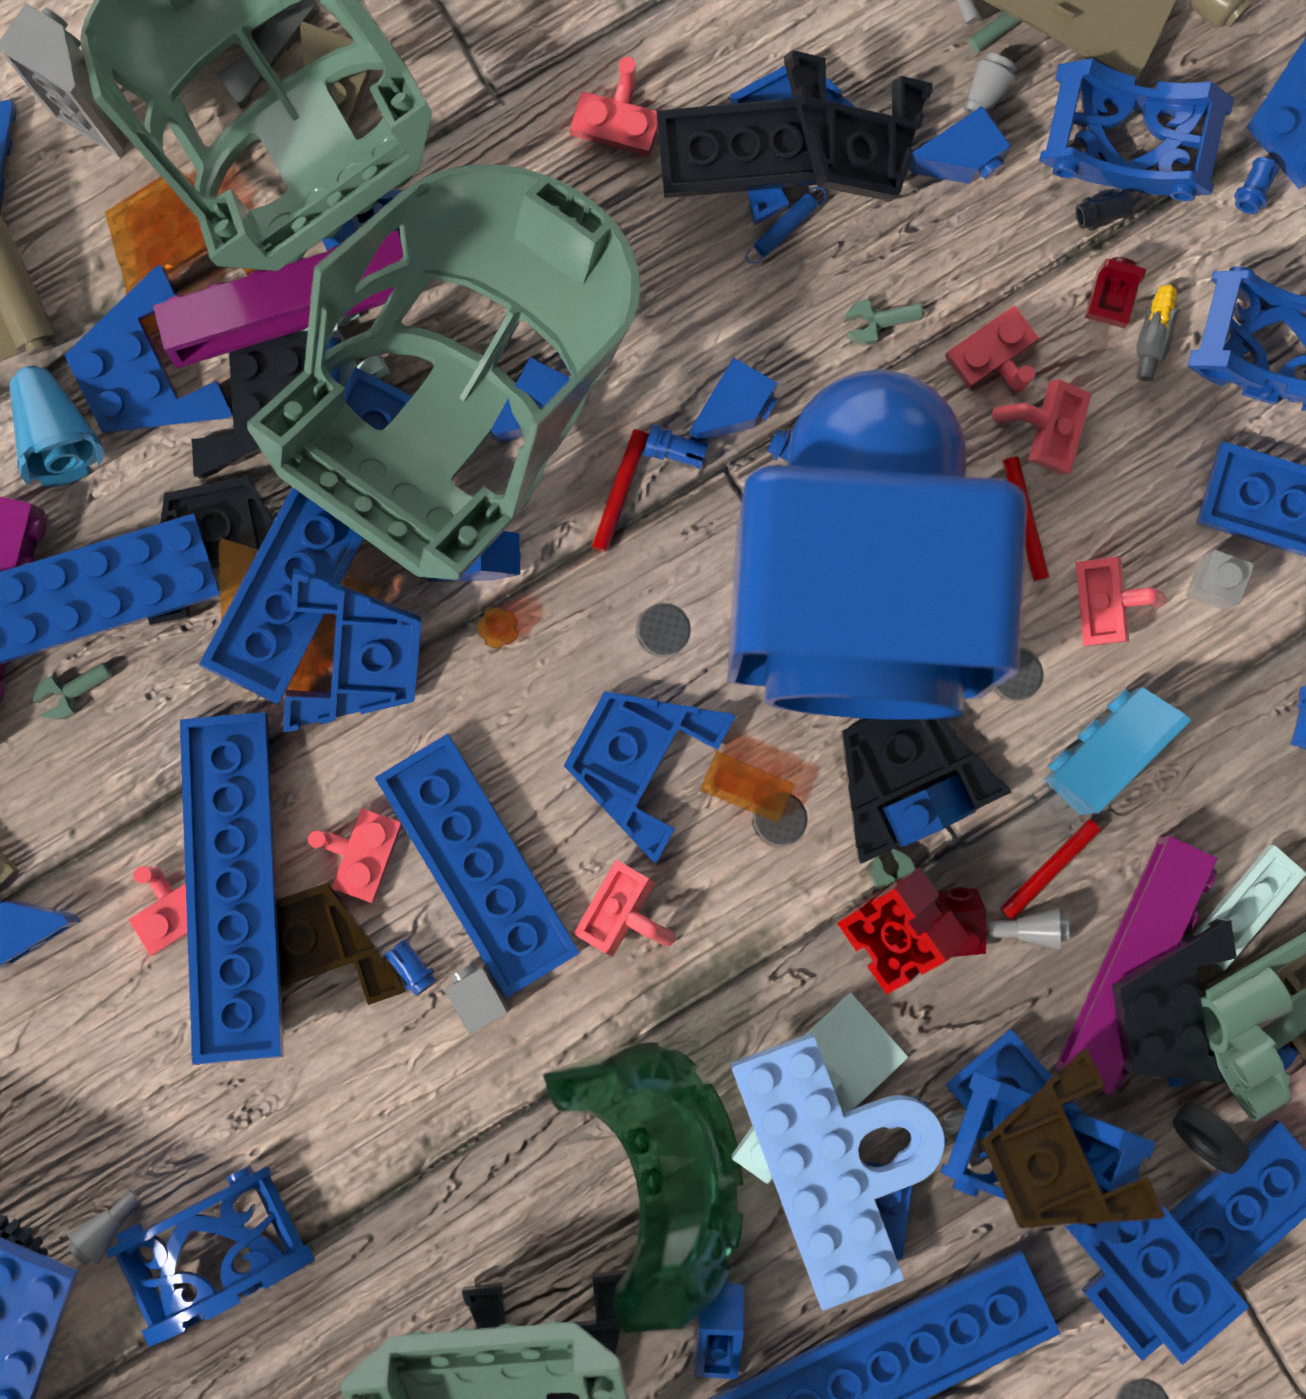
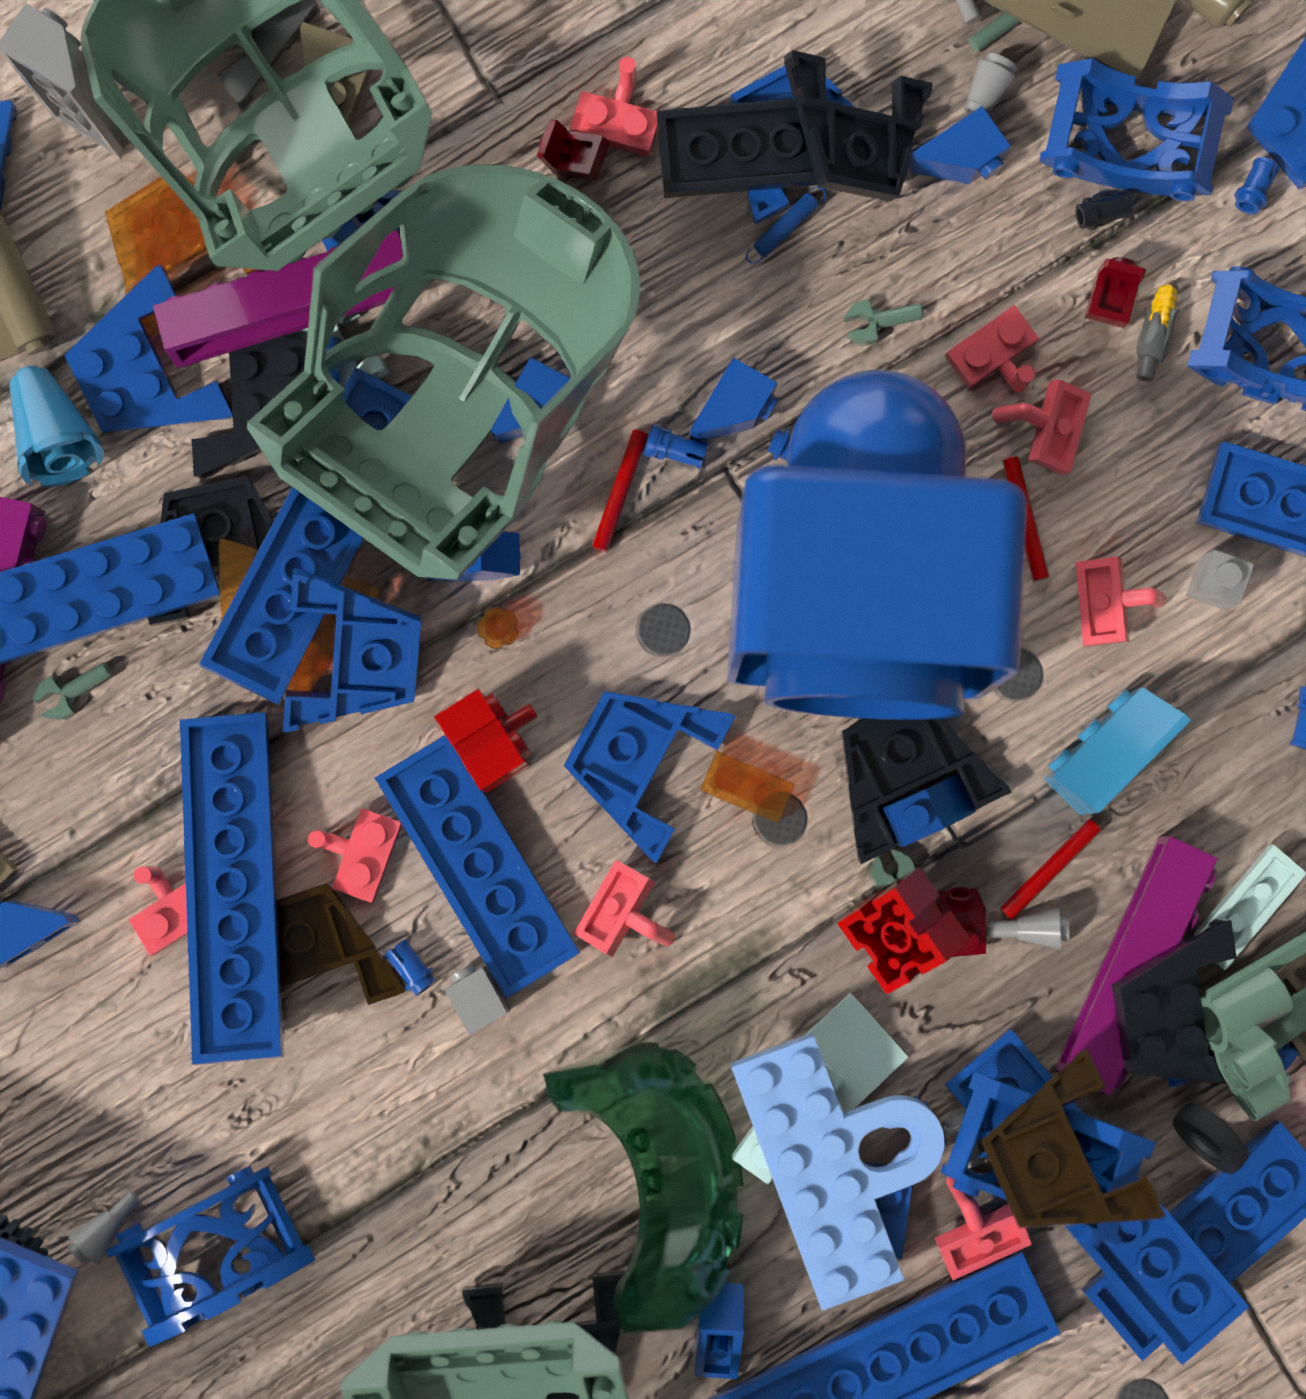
(487, 738): none -> red brick
(572, 152): none -> dark red bracket
(981, 1238): none -> coral plate

